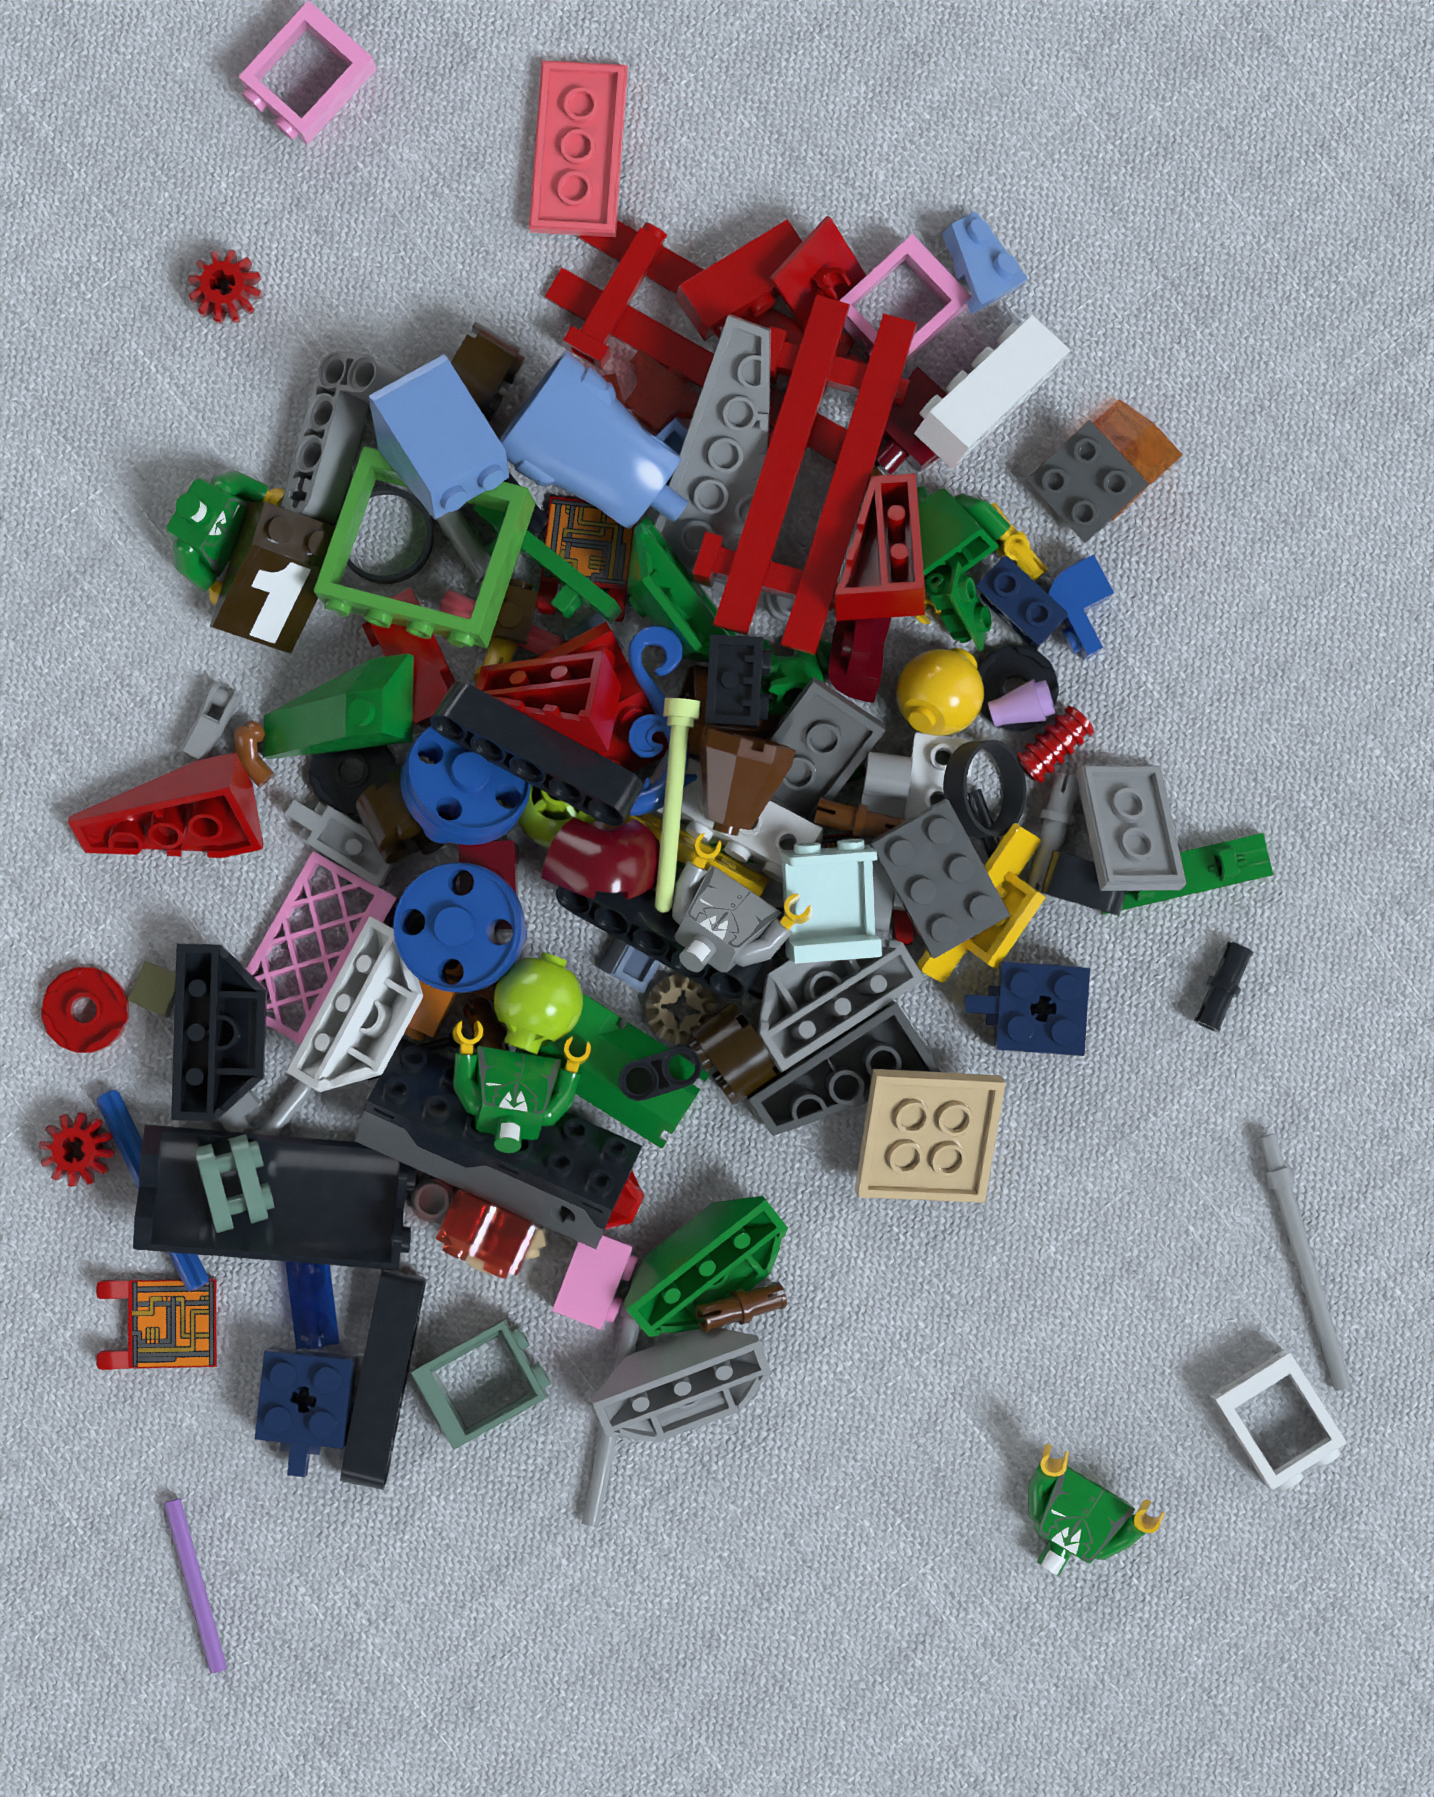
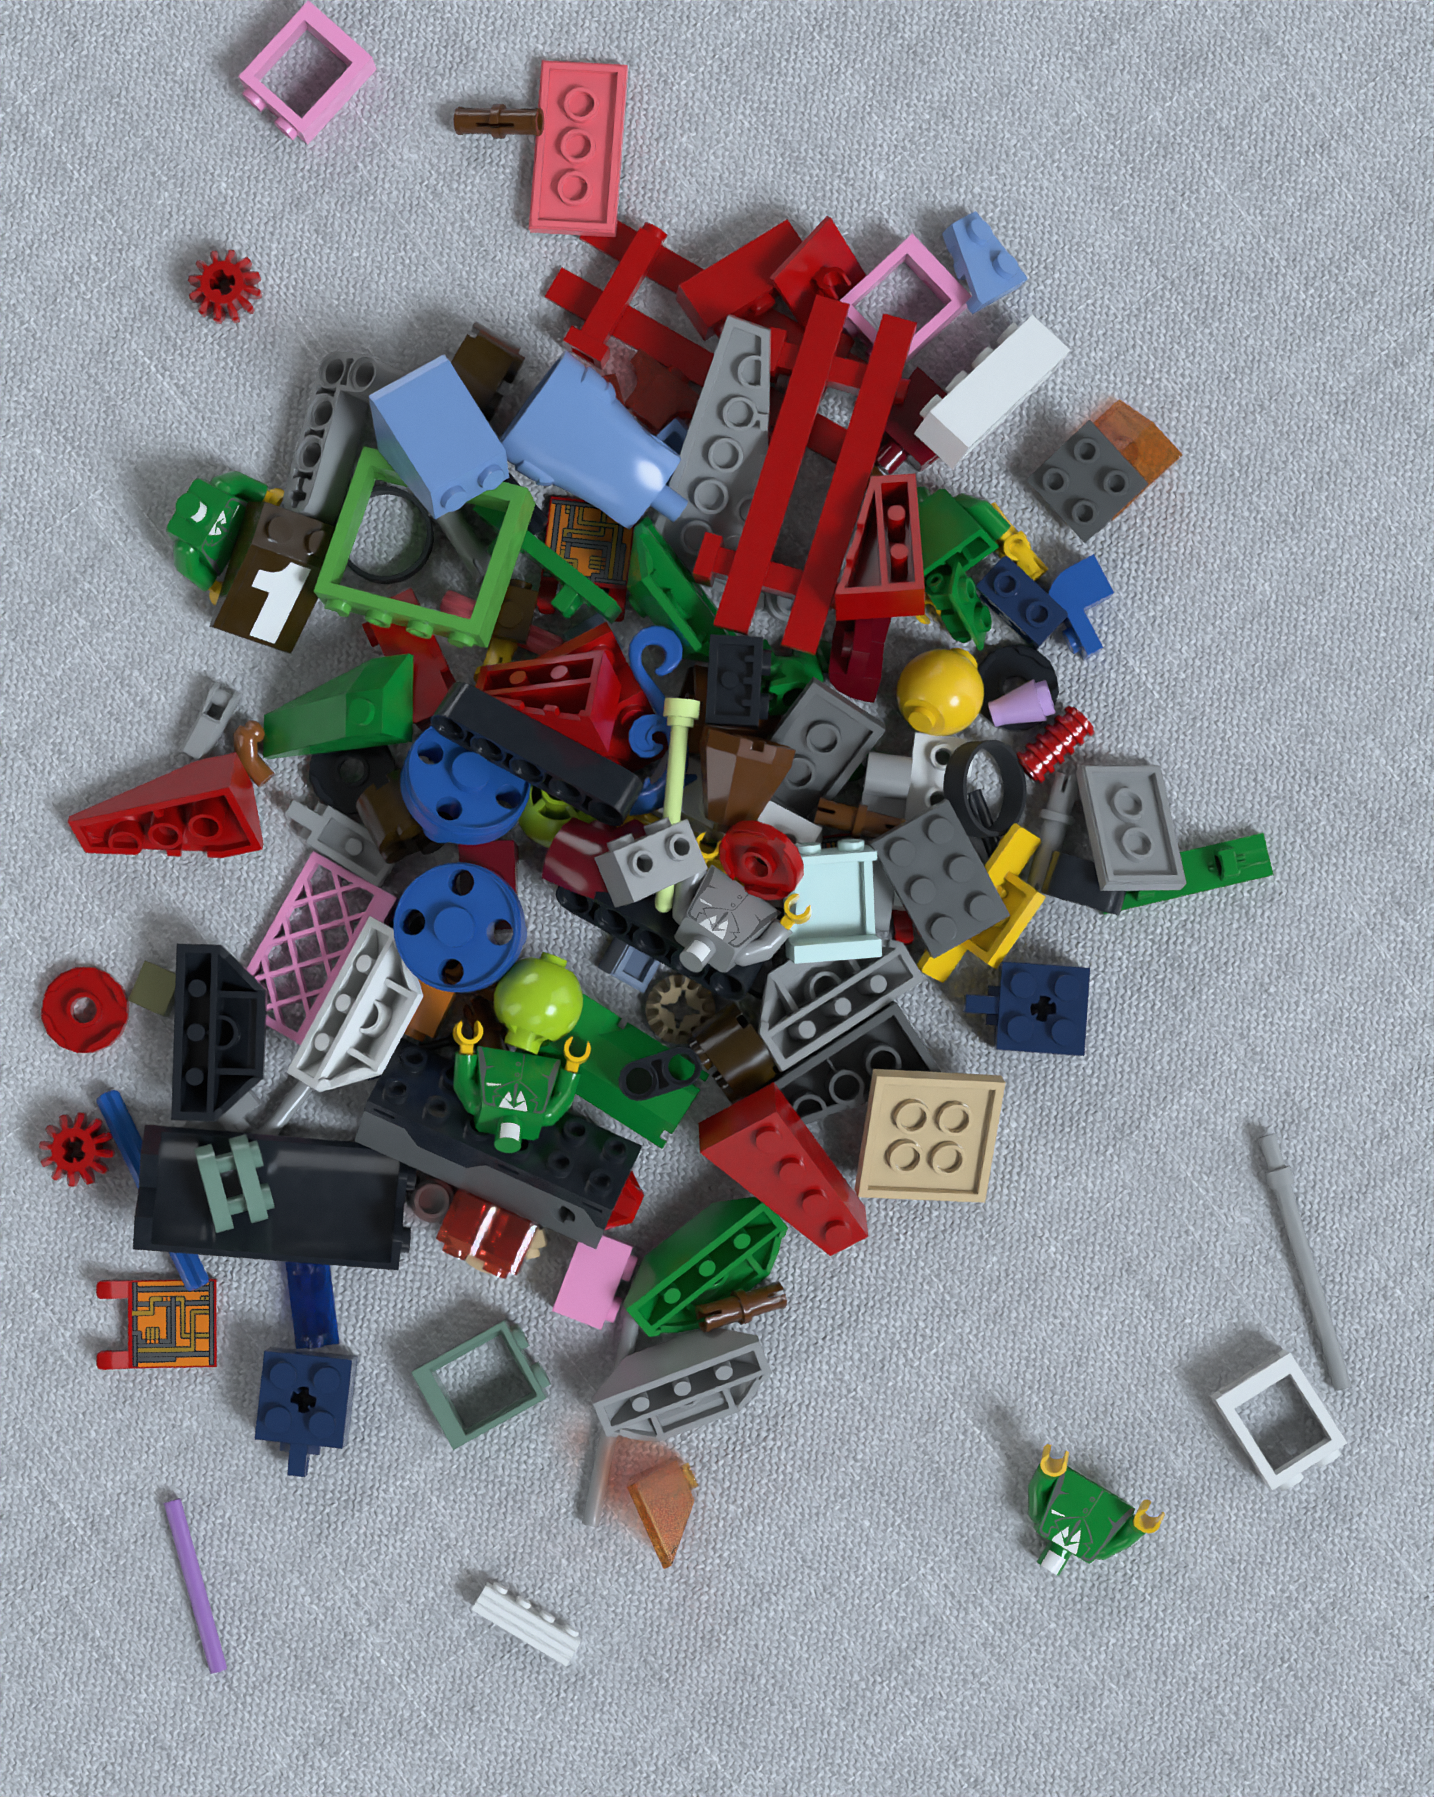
(383, 1379): black beam -> none
(499, 121): none -> reddish brown pin
(526, 1623): none -> white piece
(651, 862): none -> light grey brick
(664, 1504): none -> clear orange slope
(764, 841): none -> red tile
(784, 1166): none -> red wedge
(1223, 986): black pin -> none

